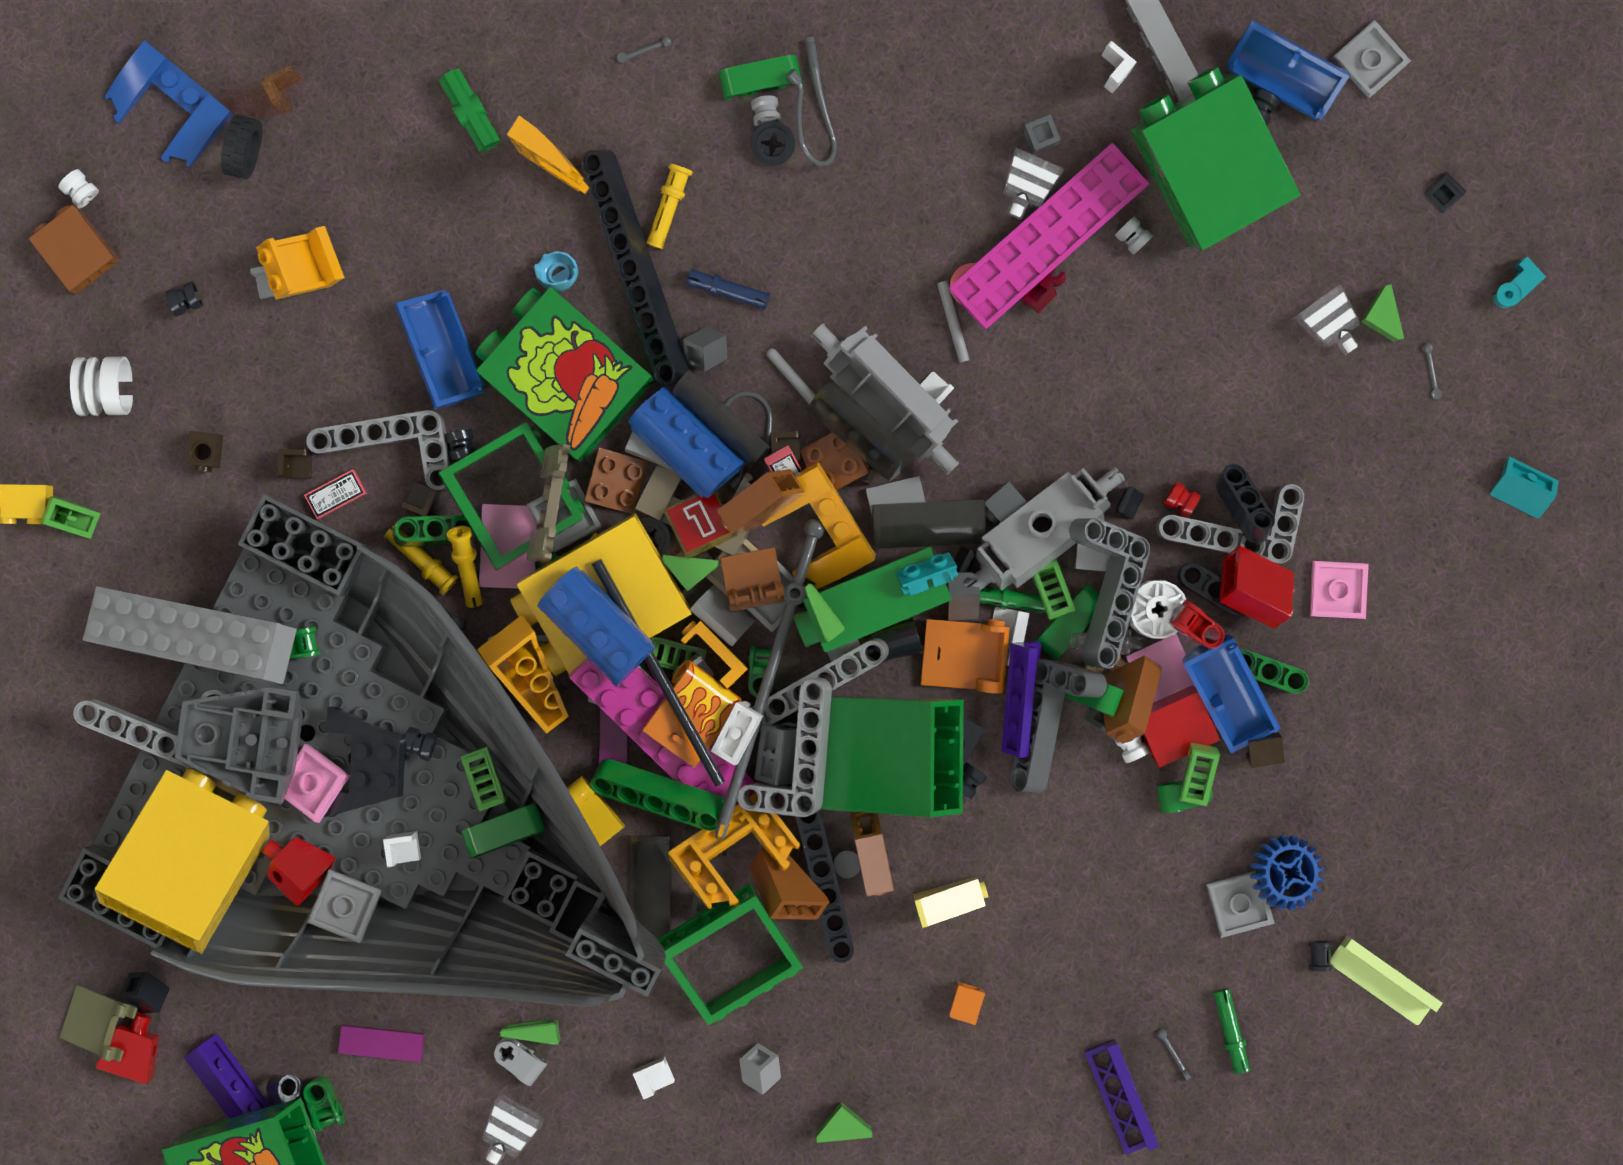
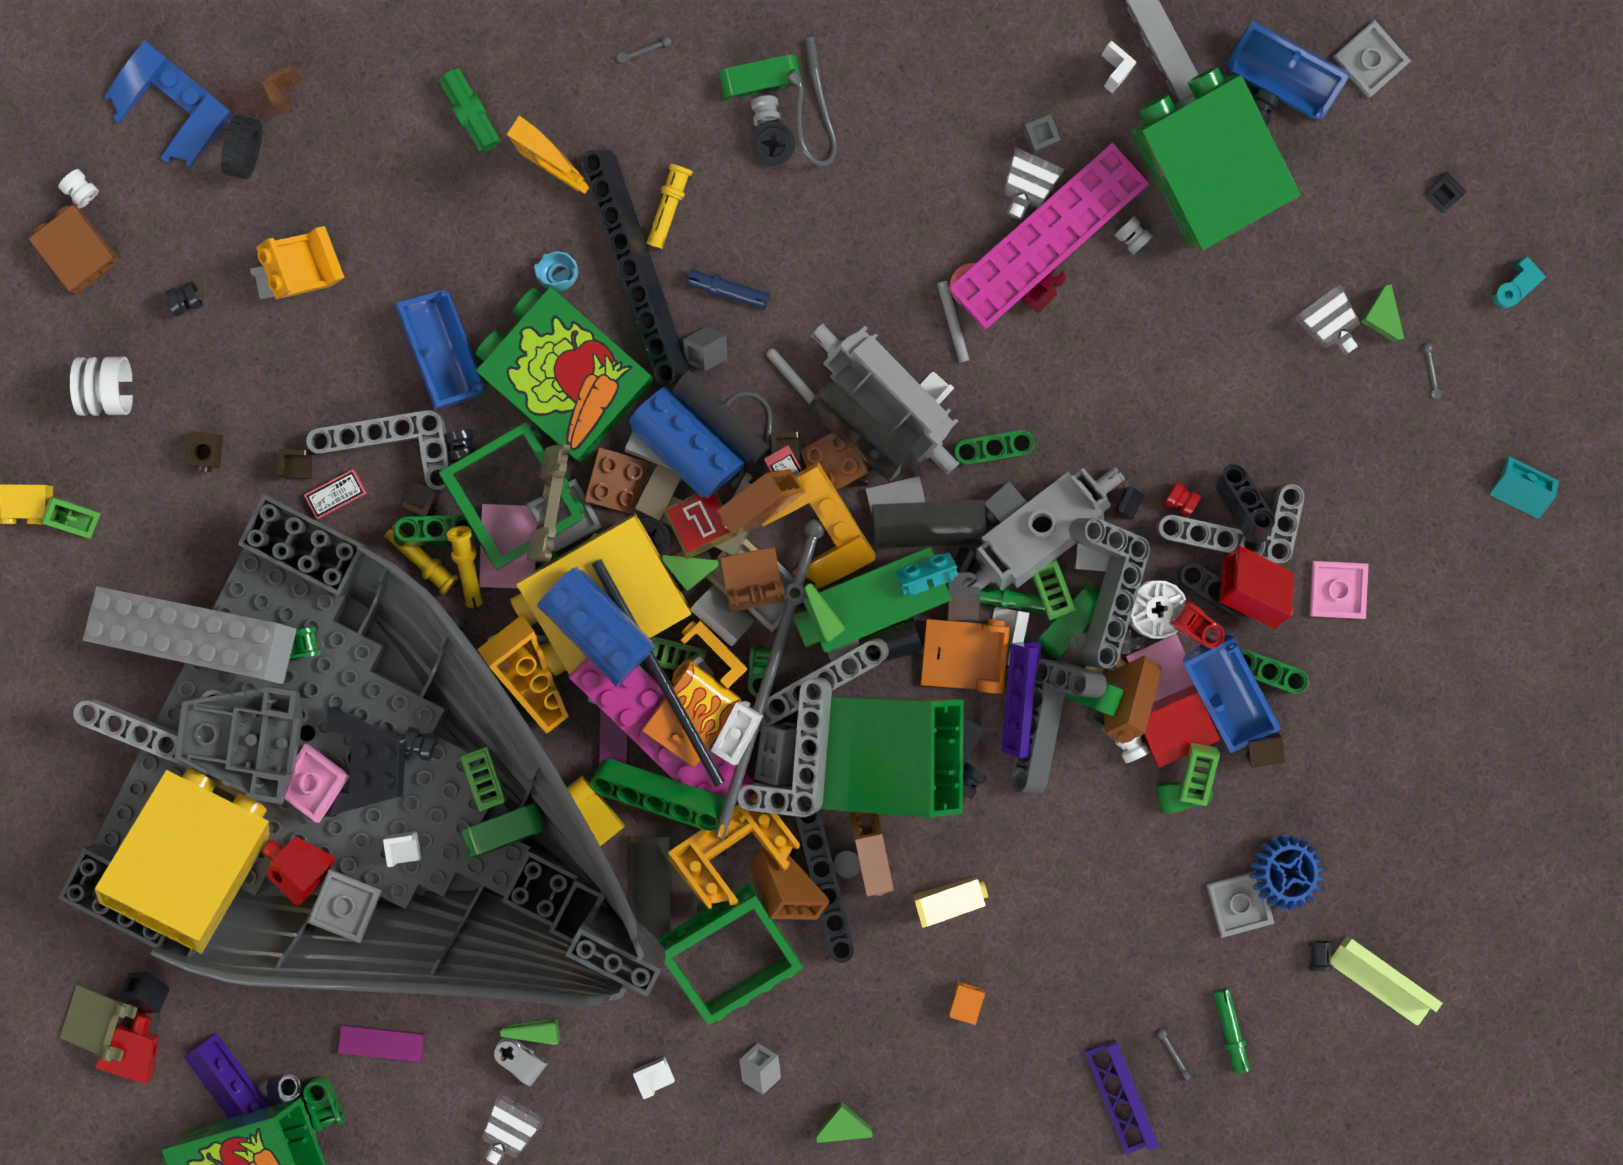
(1006, 442): none -> green beam

